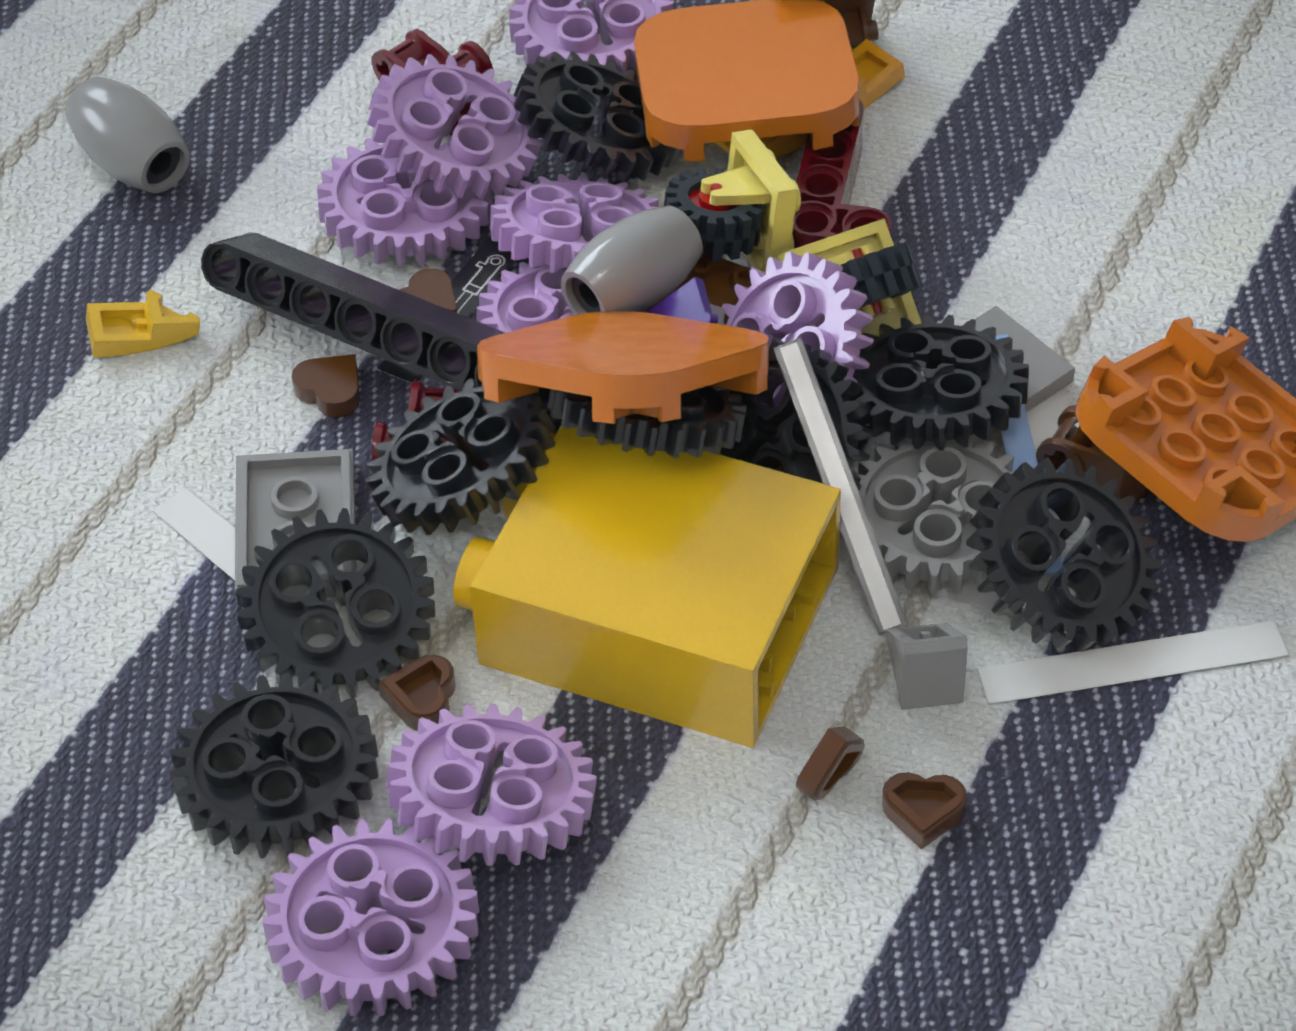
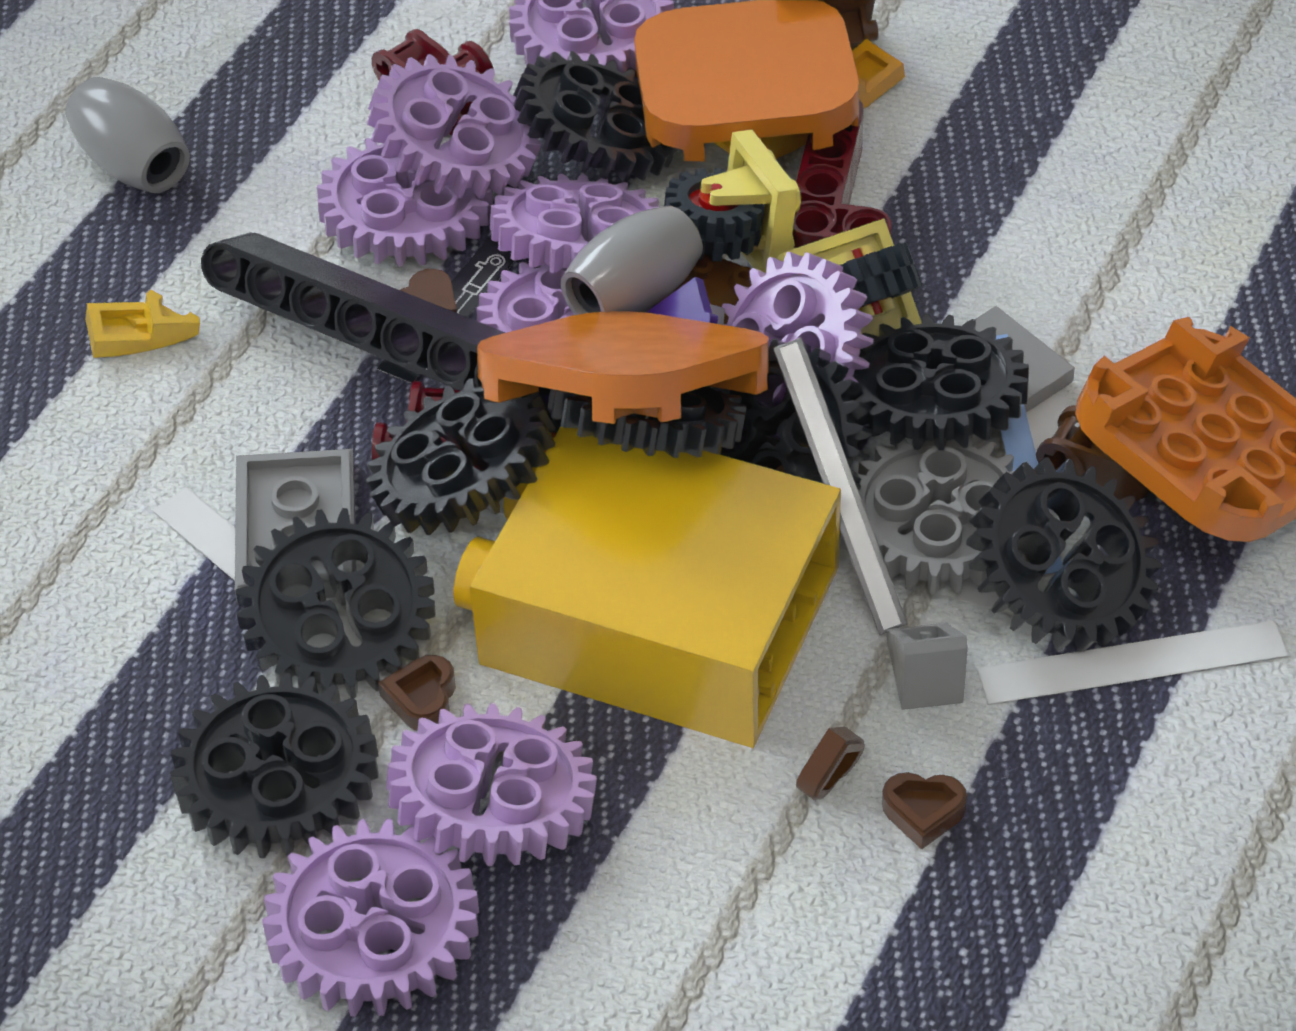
(328, 383): reddish brown tile -> none

